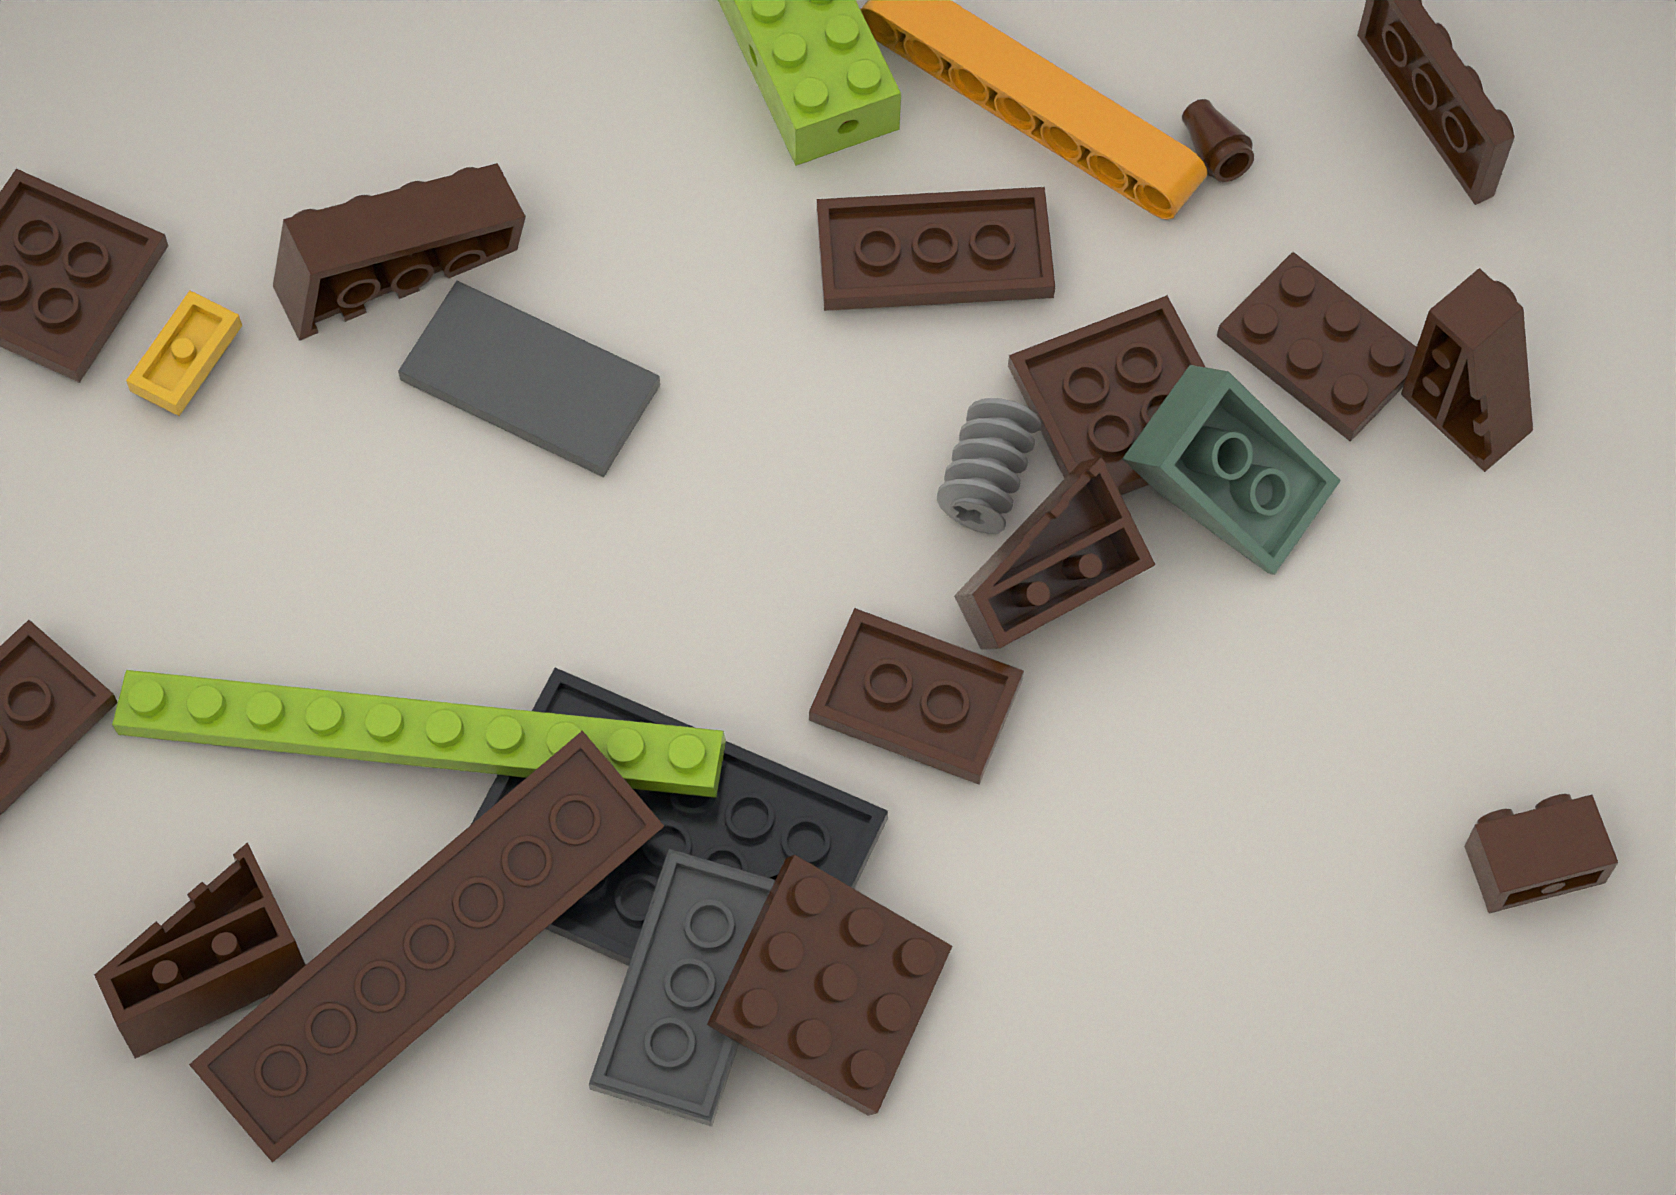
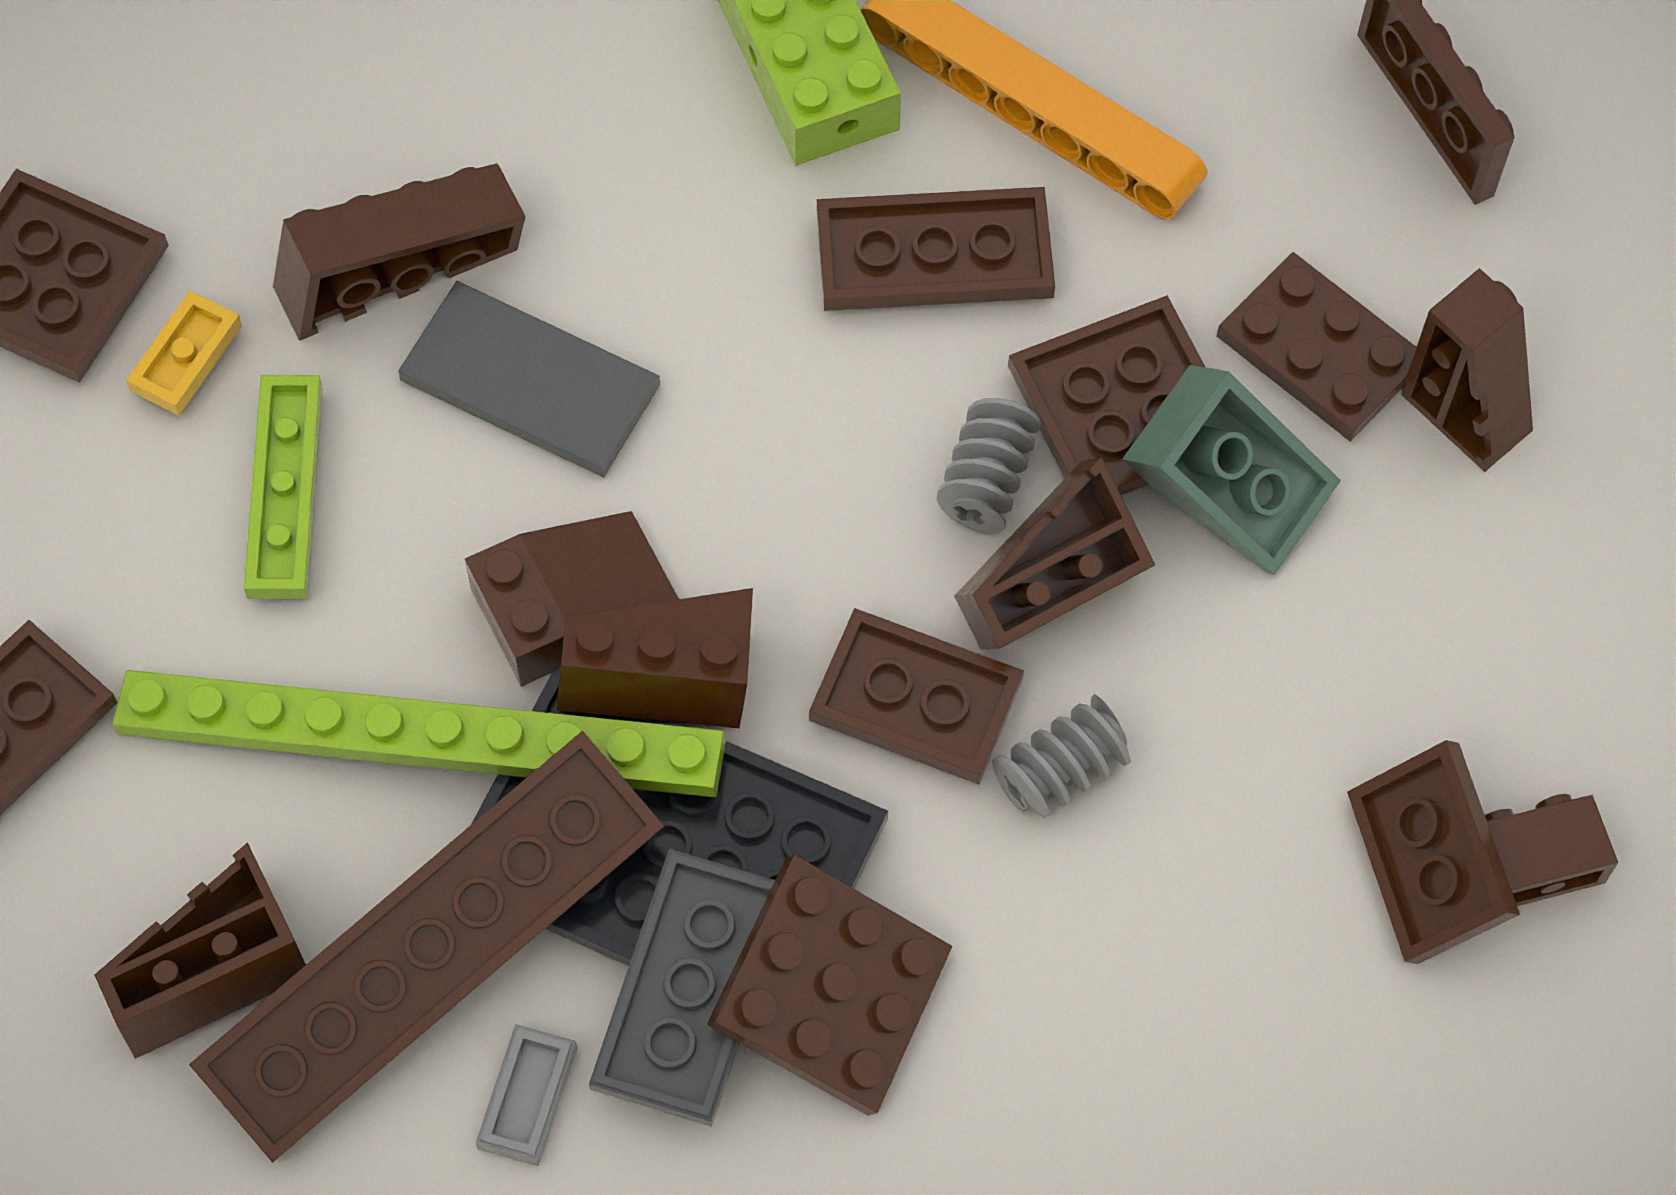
(283, 487): none -> lime plate
(526, 1095): none -> light grey tile
(560, 572): none -> reddish brown slope
(660, 660): none -> reddish brown wedge
(1062, 757): none -> light grey piece
(1218, 141): reddish brown cone -> none
(1432, 852): none -> reddish brown plate

